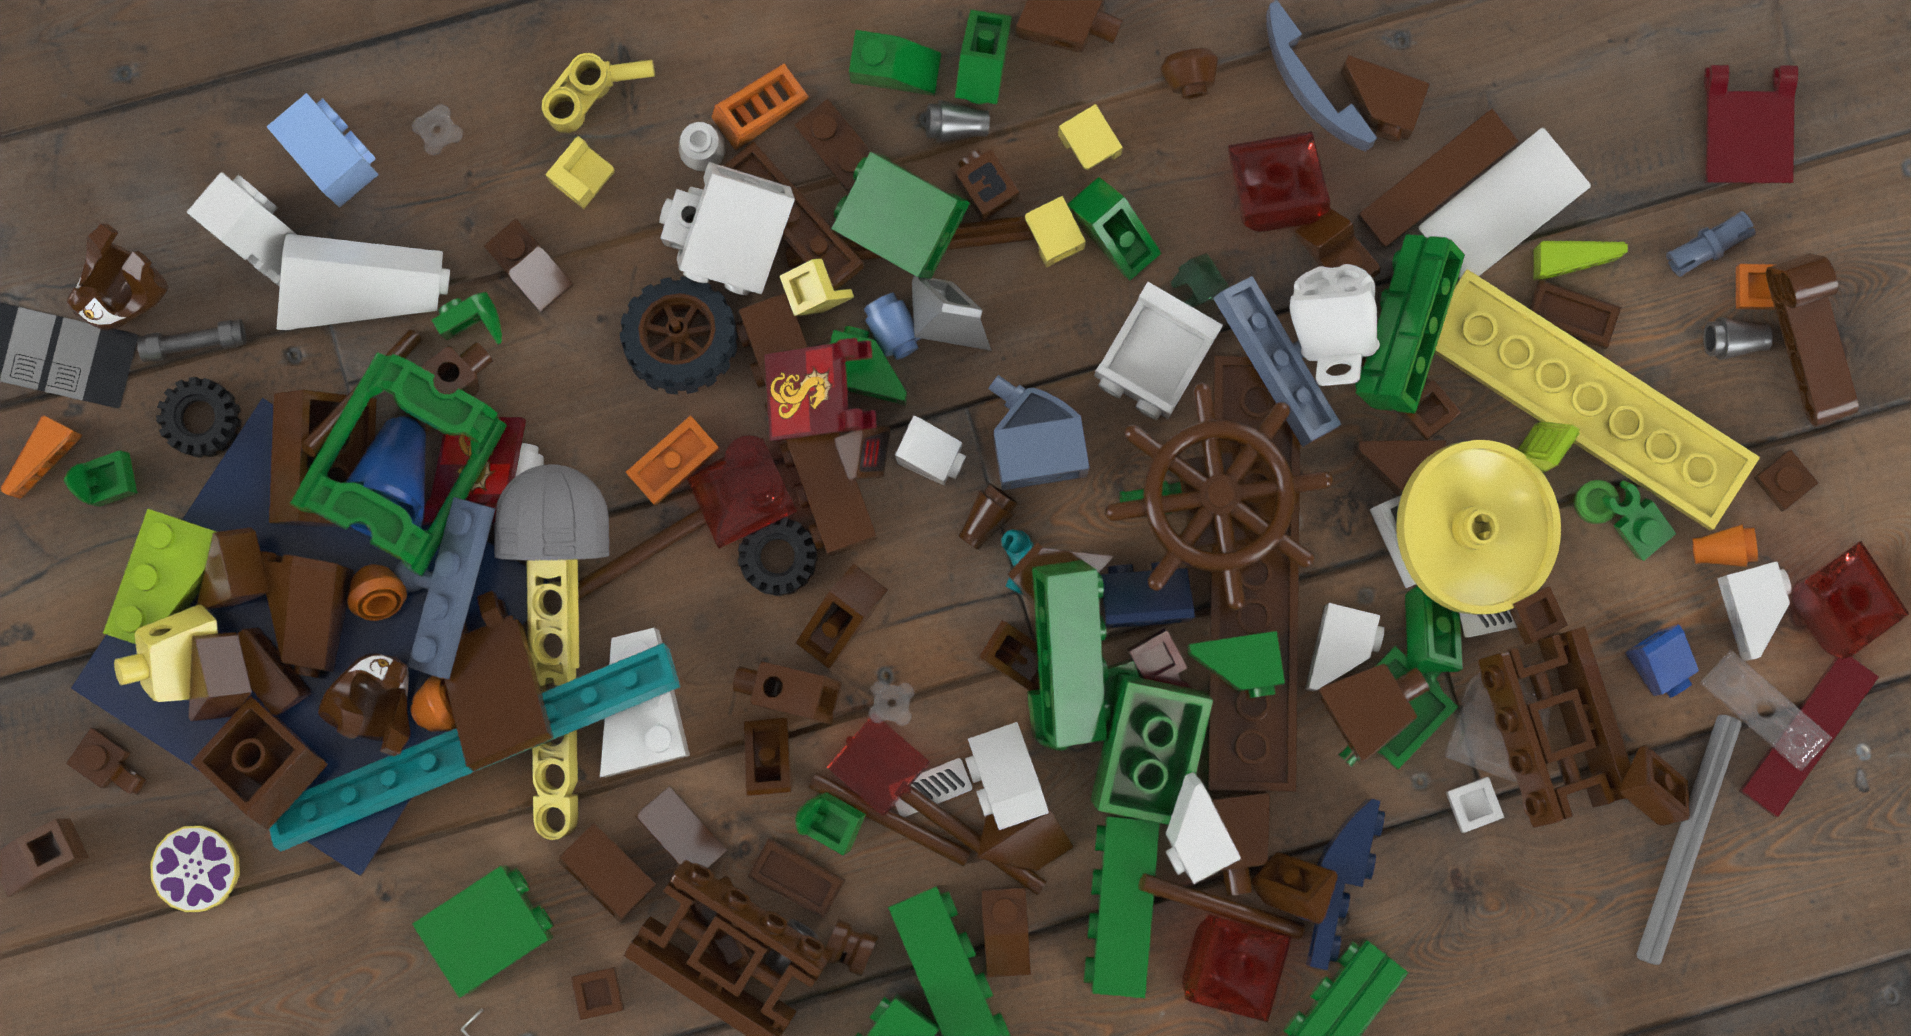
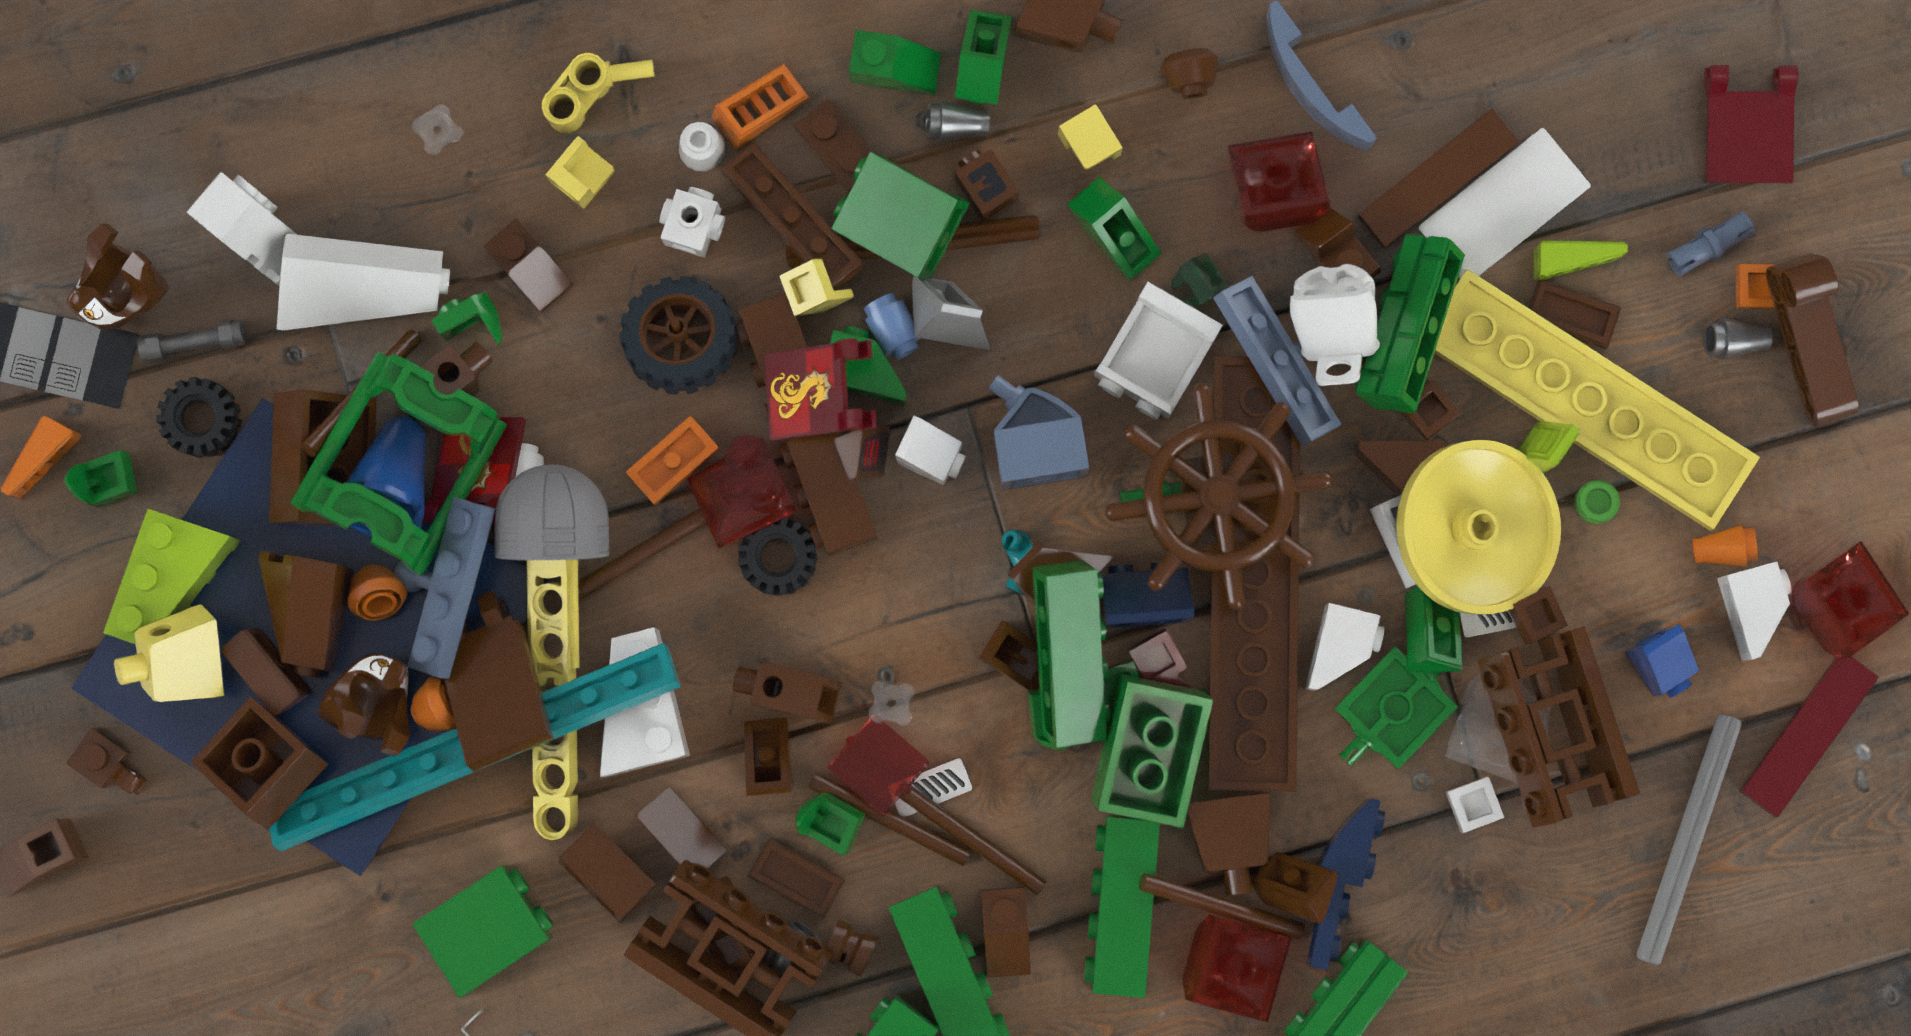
(194, 868): tile -> none
(217, 677): slope -> none
(233, 570): reddish brown slope -> none
(316, 142): light blue brick -> none
(597, 993): reddish brown plate -> none
(736, 230): white panel -> none
(841, 615): reddish brown slope -> none
(987, 516): reddish brown cone -> none
(1007, 775): white piece -> none
(1026, 844): reddish brown slope -> none
(1055, 231): light yellow panel -> none
(1198, 834): white slope -> none
(1243, 662): green slope -> none
(1372, 707): reddish brown torso -> none
(1385, 97): reddish brown slope -> none
(1641, 523): green plate -> none
(1656, 788): reddish brown slope -> none
(1745, 690): clear tile -> none
(1786, 480): reddish brown plate -> none

